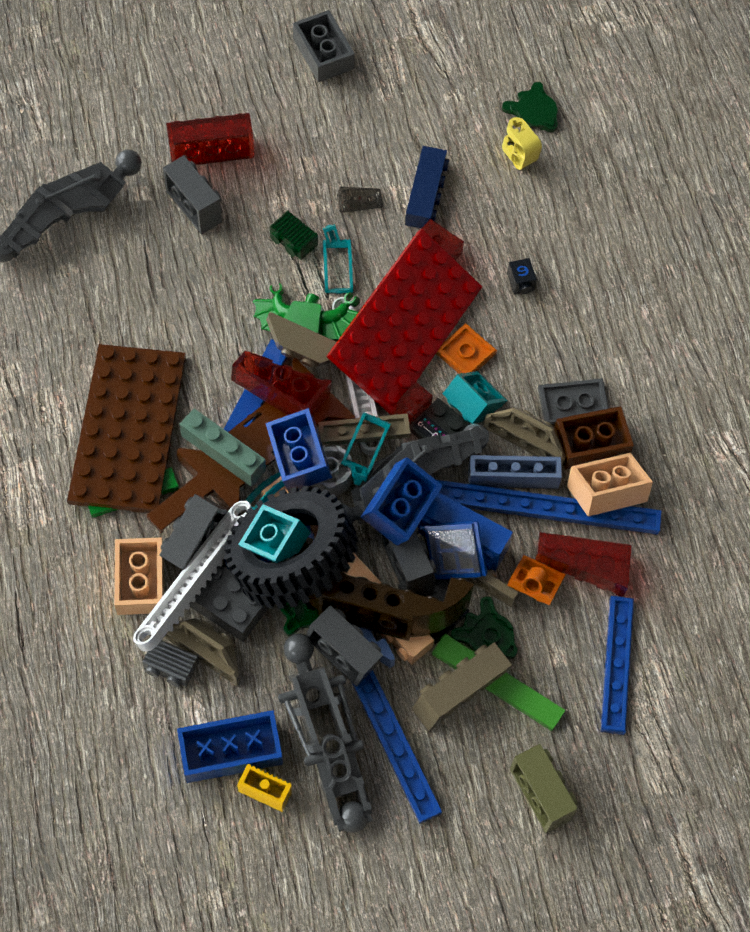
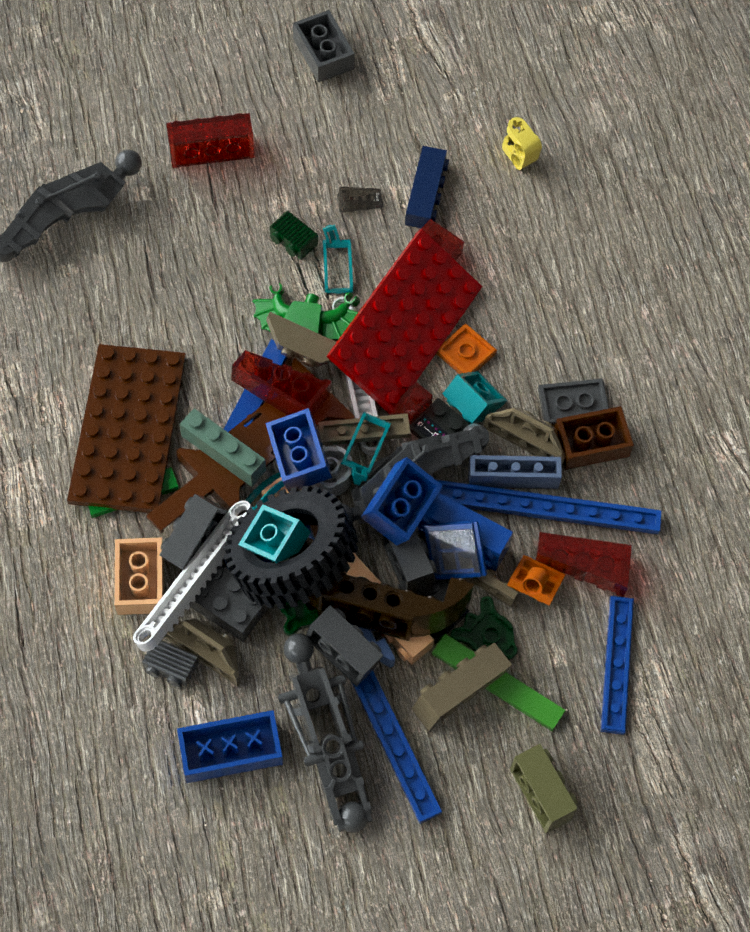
(193, 194): dark grey brick -> none
(264, 788): yellow brick -> none
(521, 276): black brick -> none
(534, 108): dark green tile -> none
(609, 484): light nougat brick -> none

